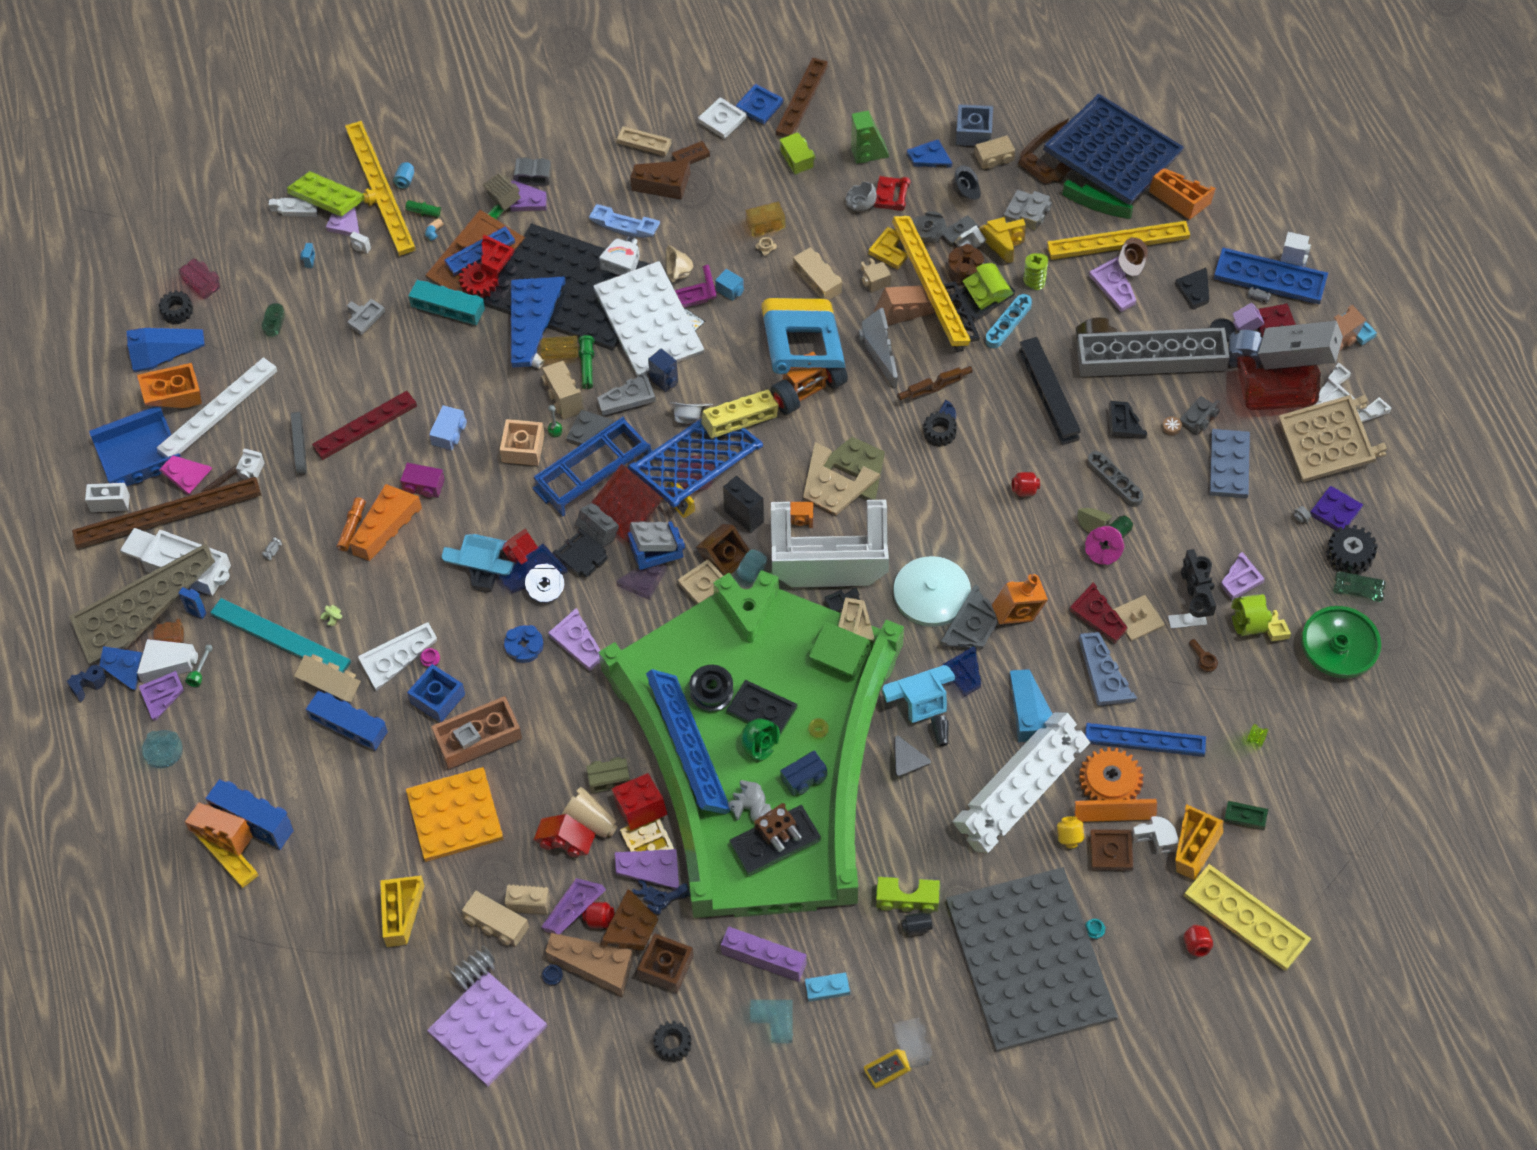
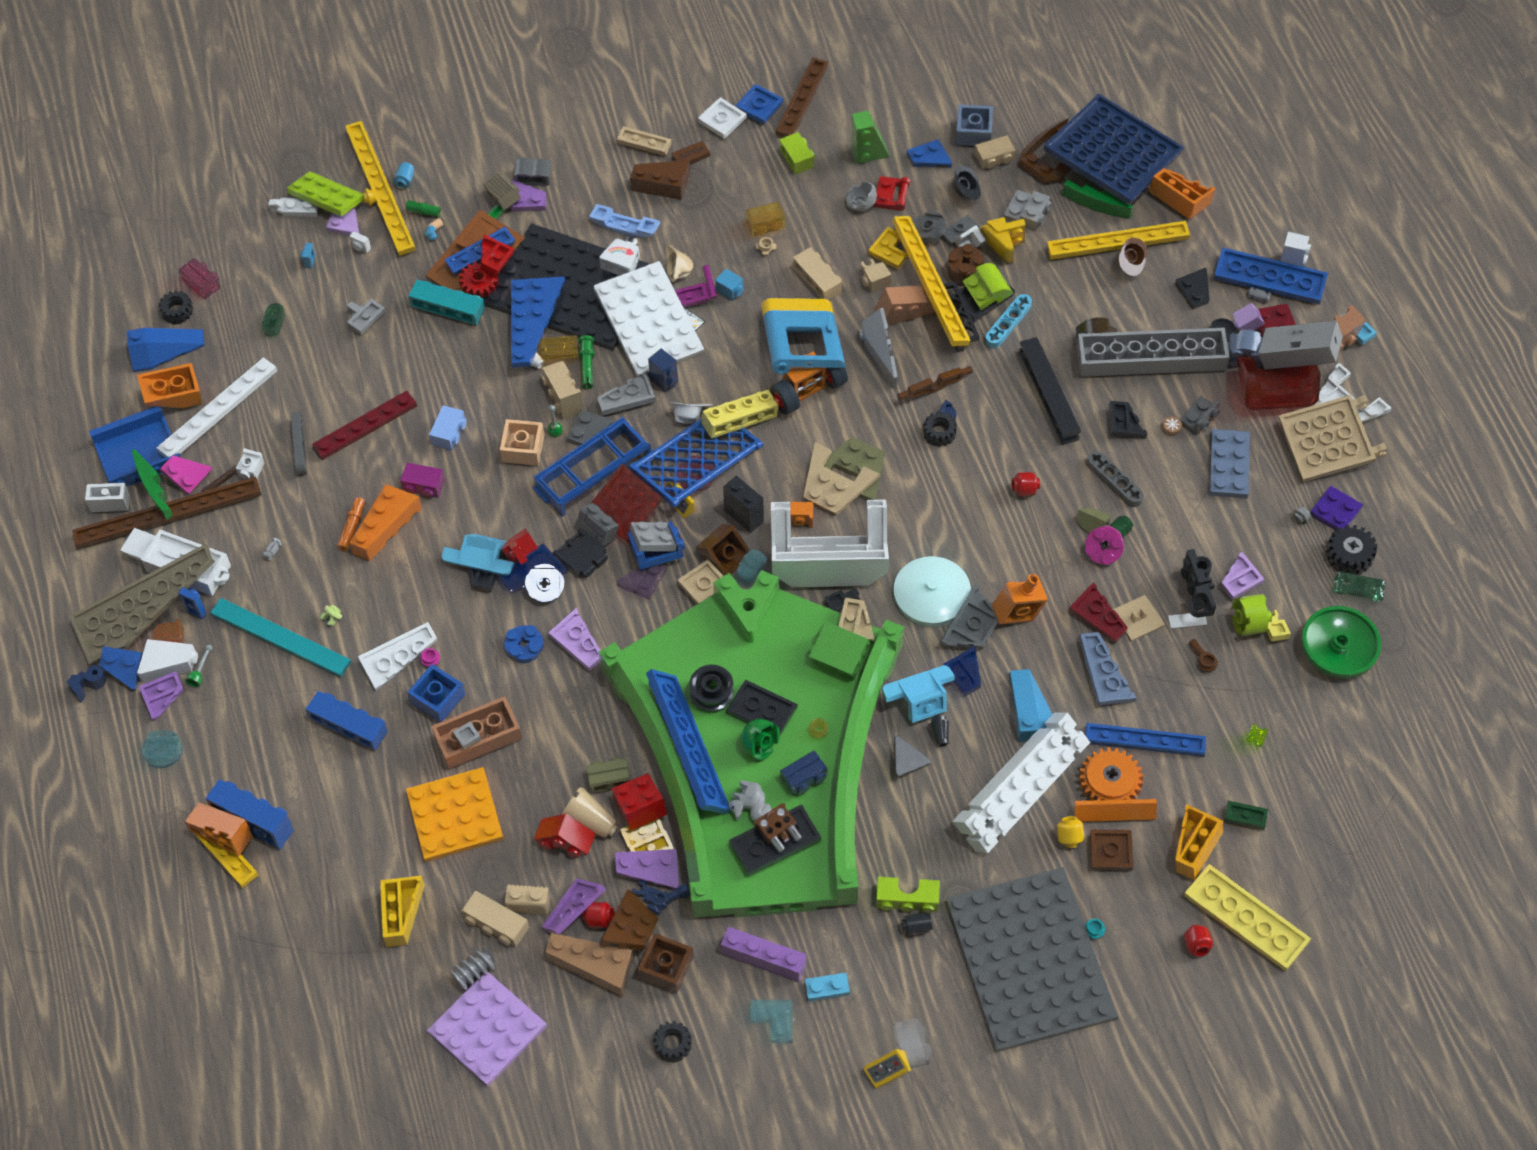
(150, 481): none -> green slope
(328, 677): tan brick -> none
(552, 975): dark blue plate -> none
(1035, 271): lime piece -> none
(1114, 284): lavender wing -> none
(1159, 831): white brick -> none

